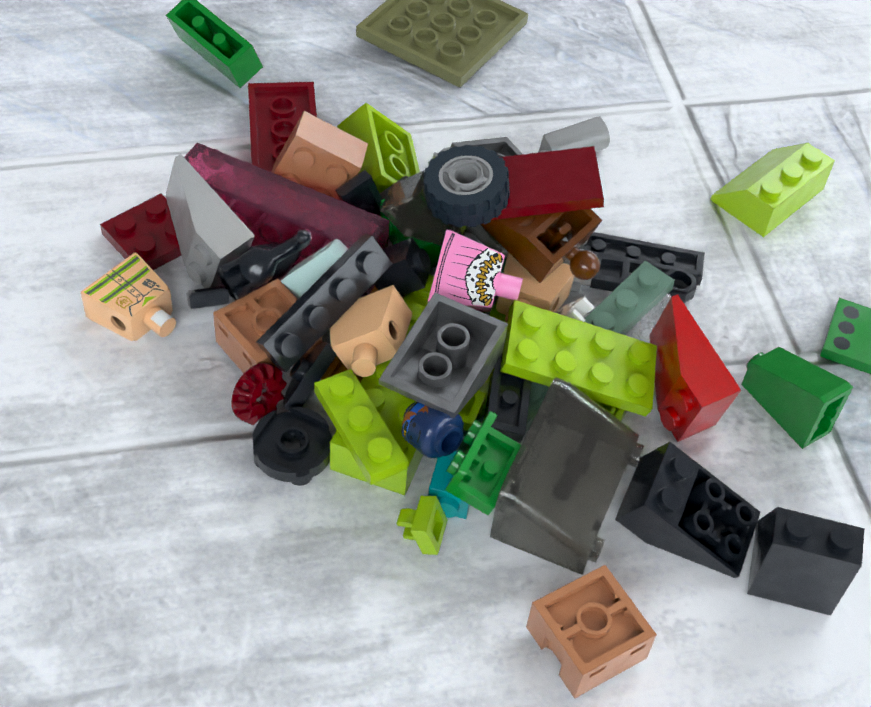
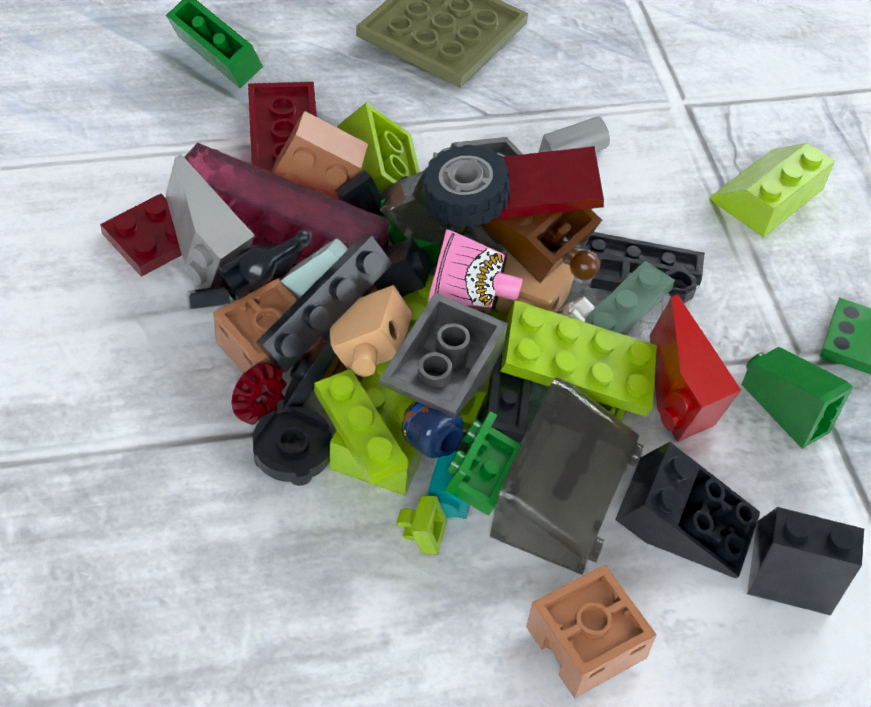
(130, 300): light nougat torso -> none

